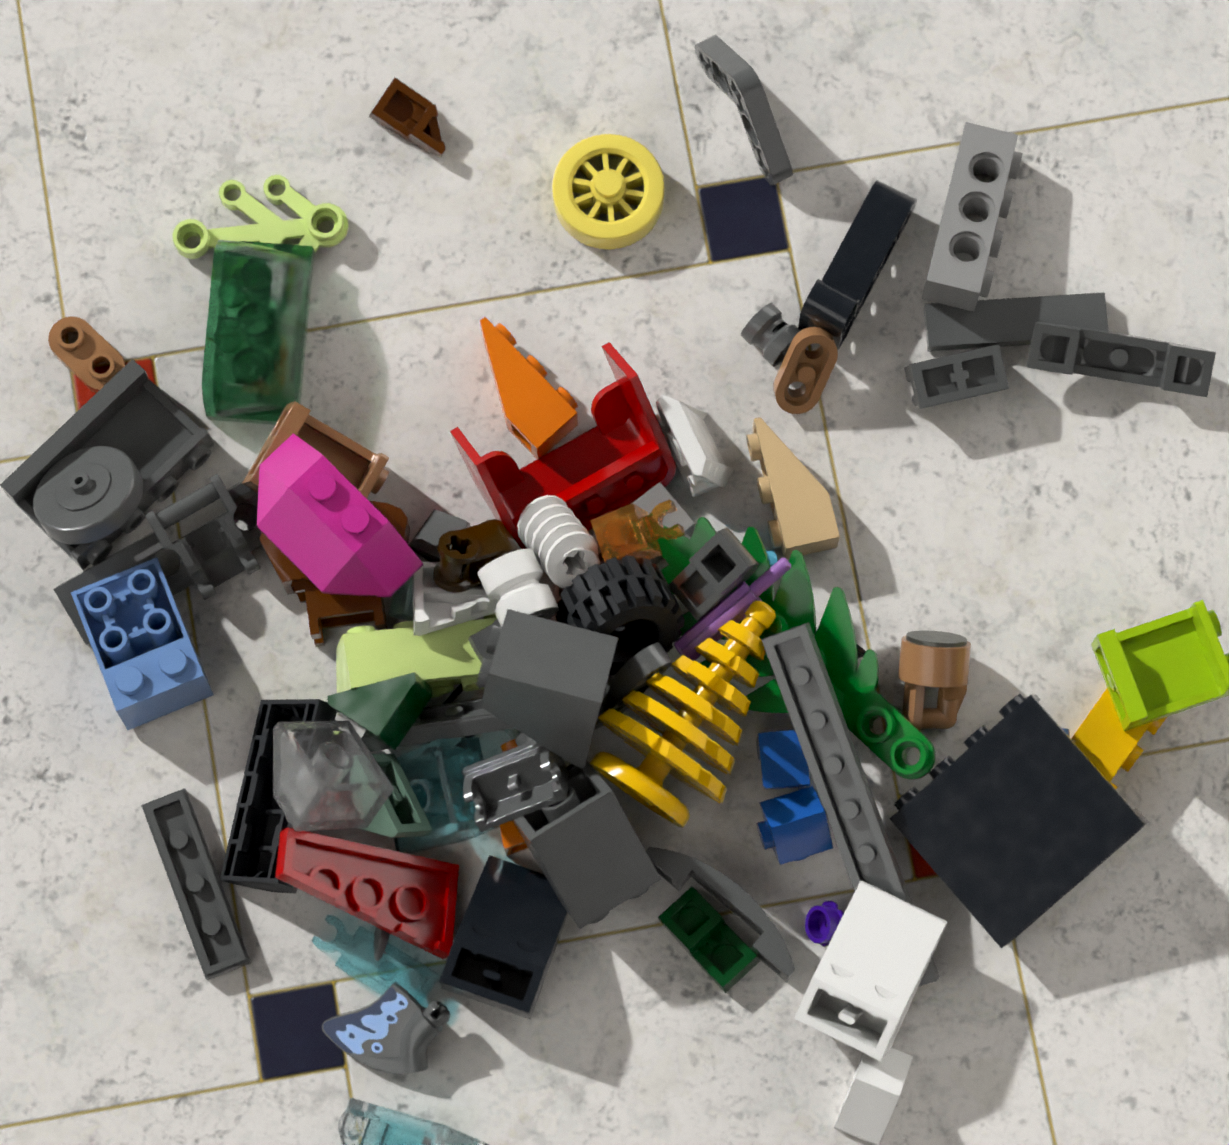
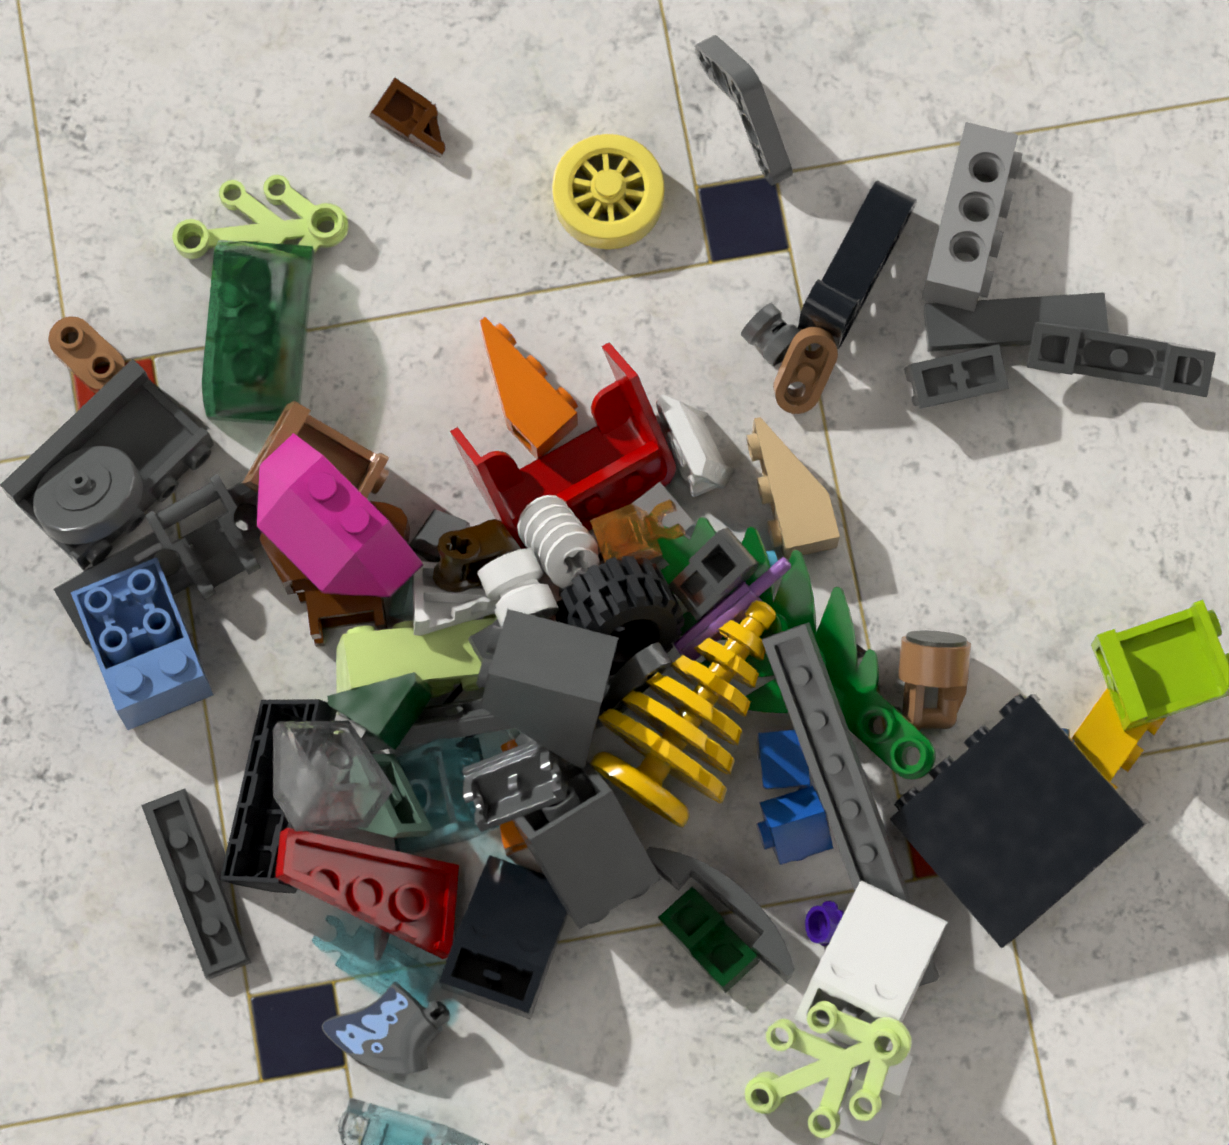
(833, 1063): none -> yellowish green plant

